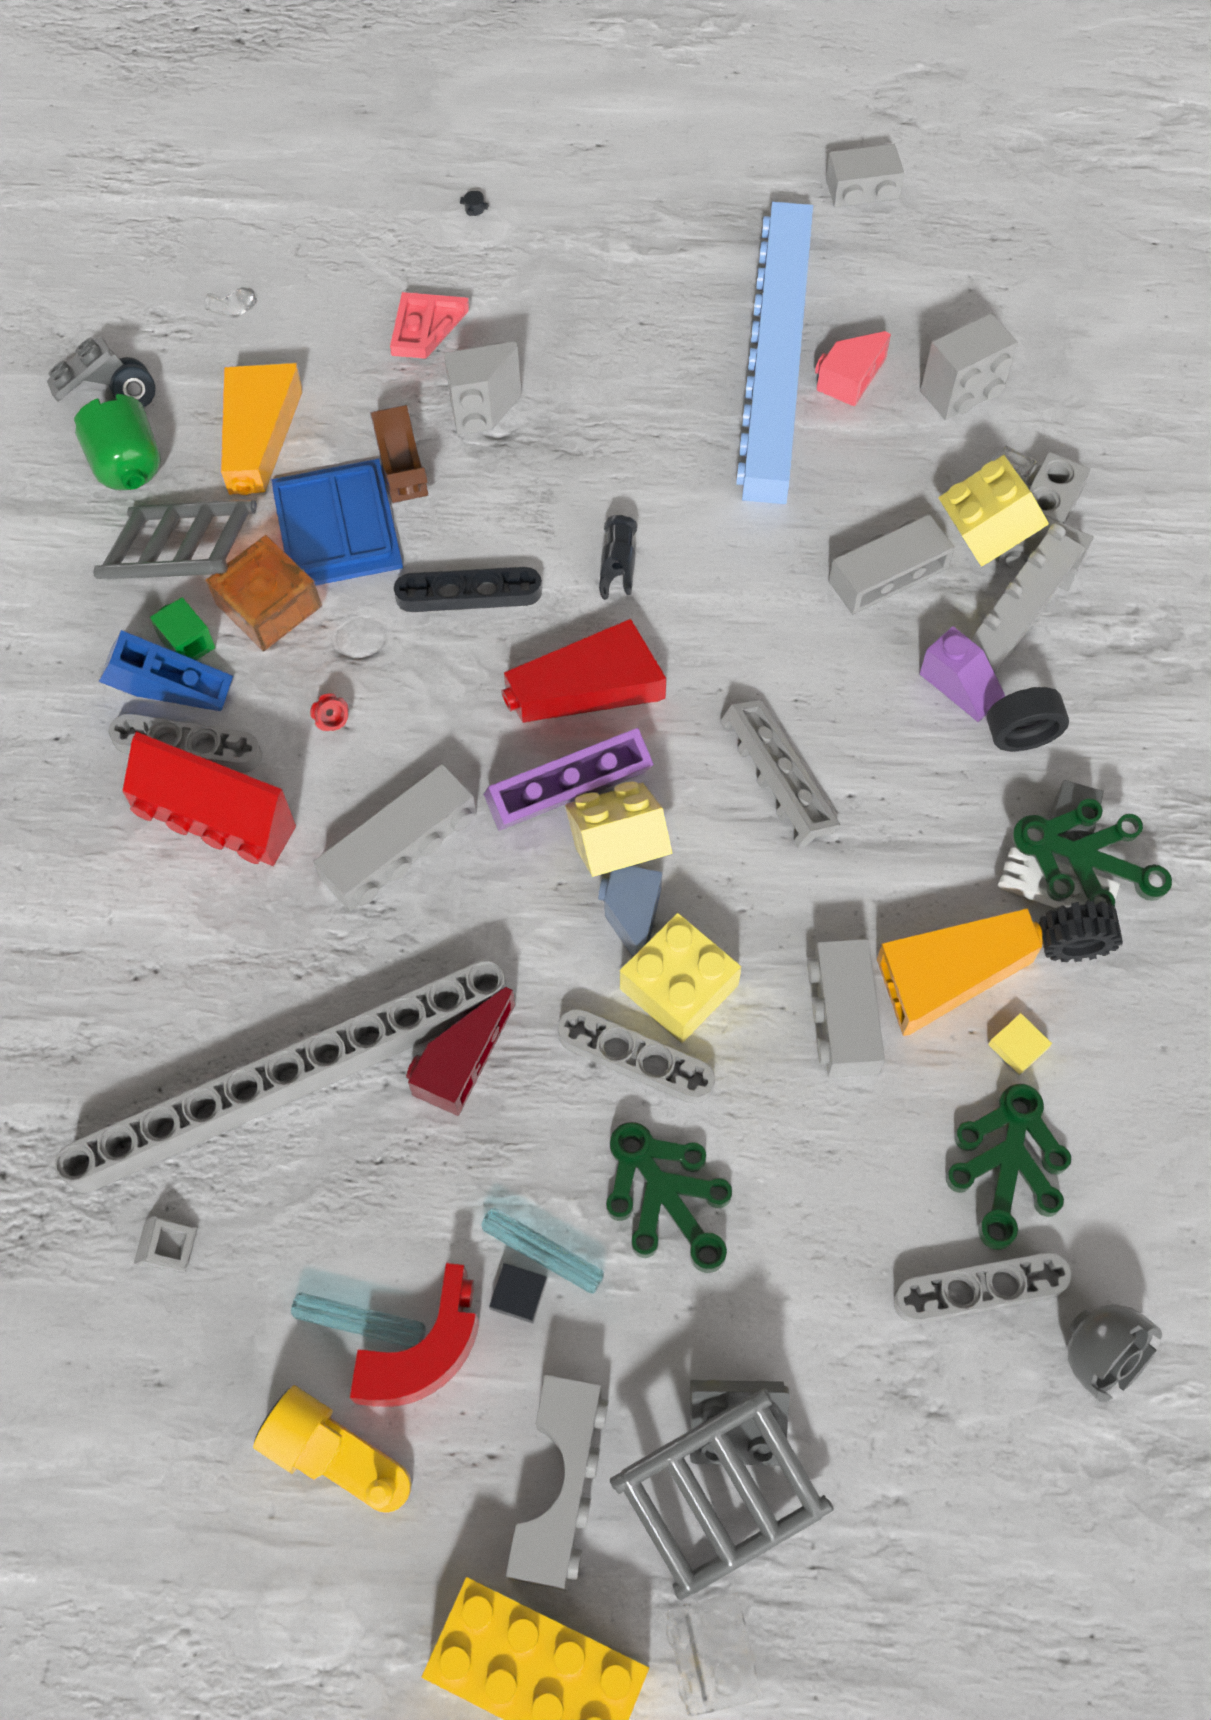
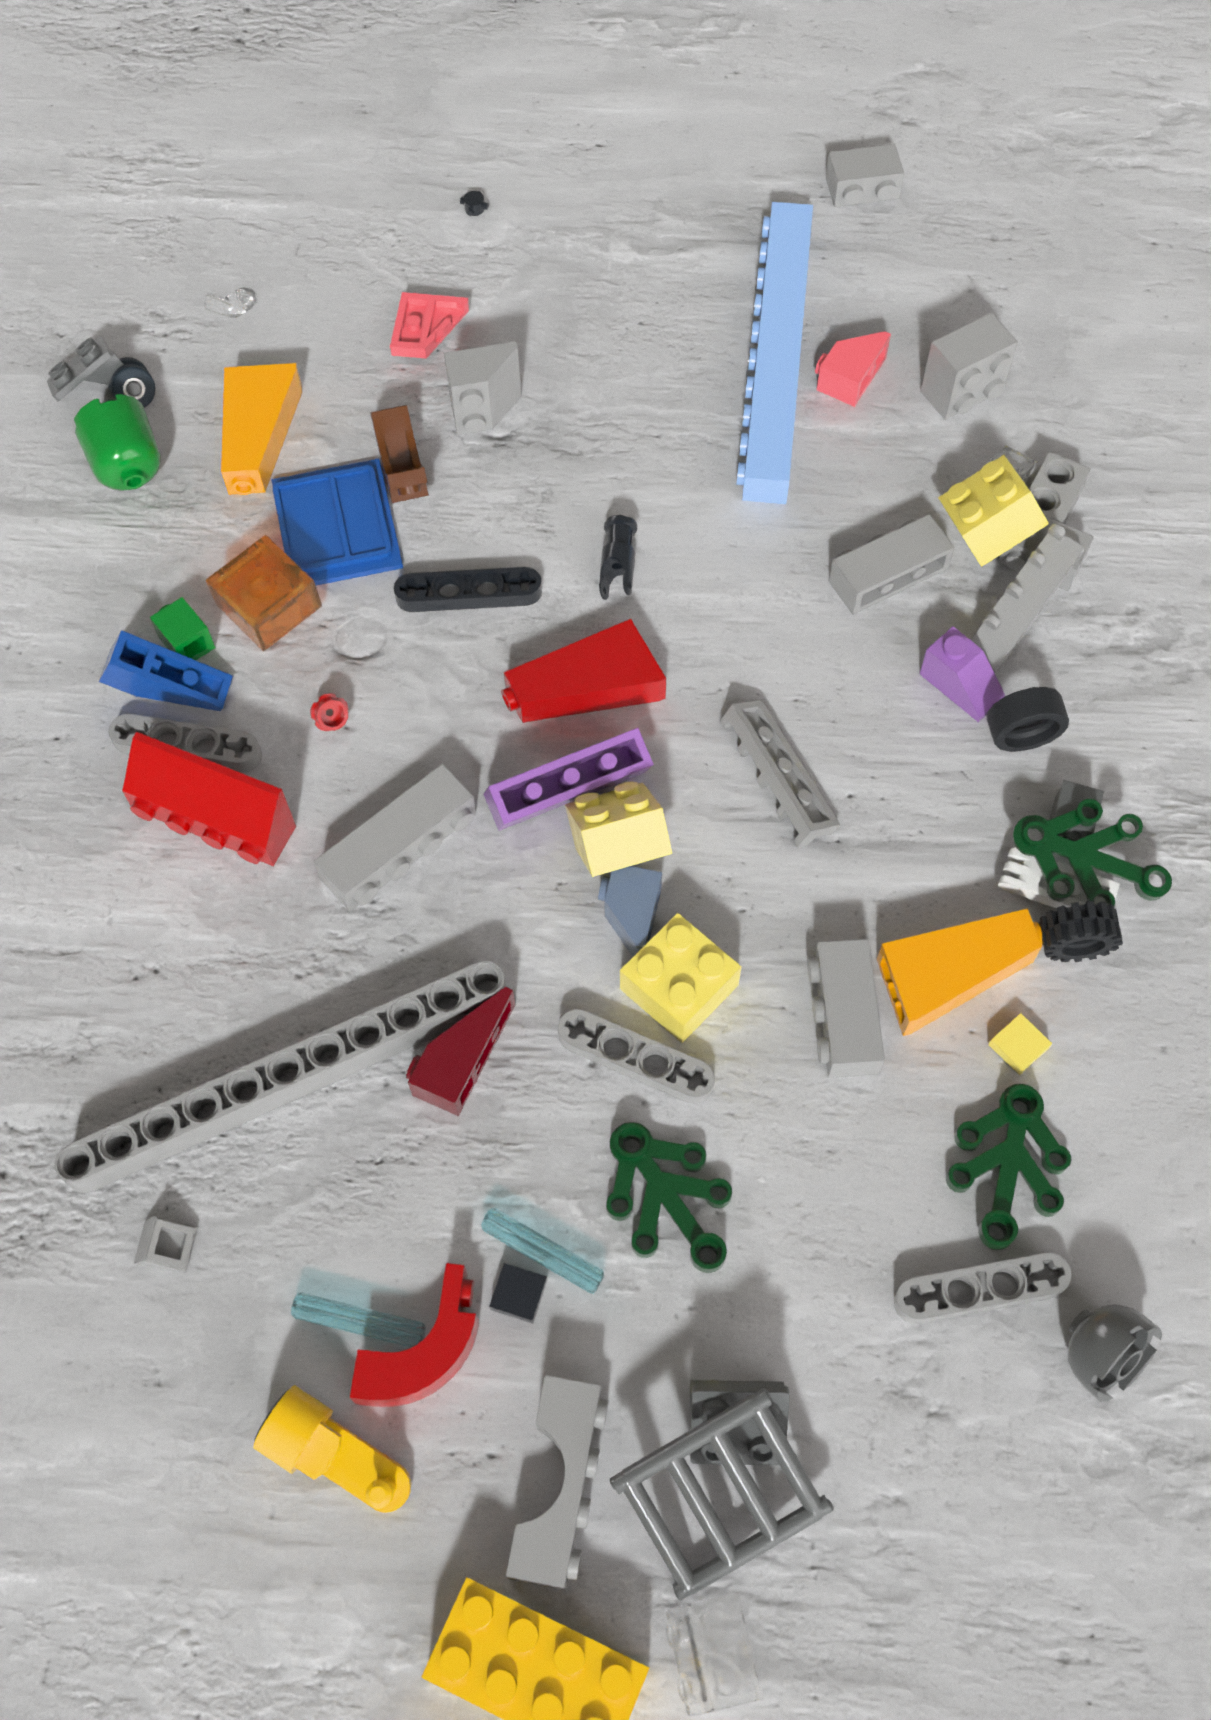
(182, 564): dark grey bar -> none

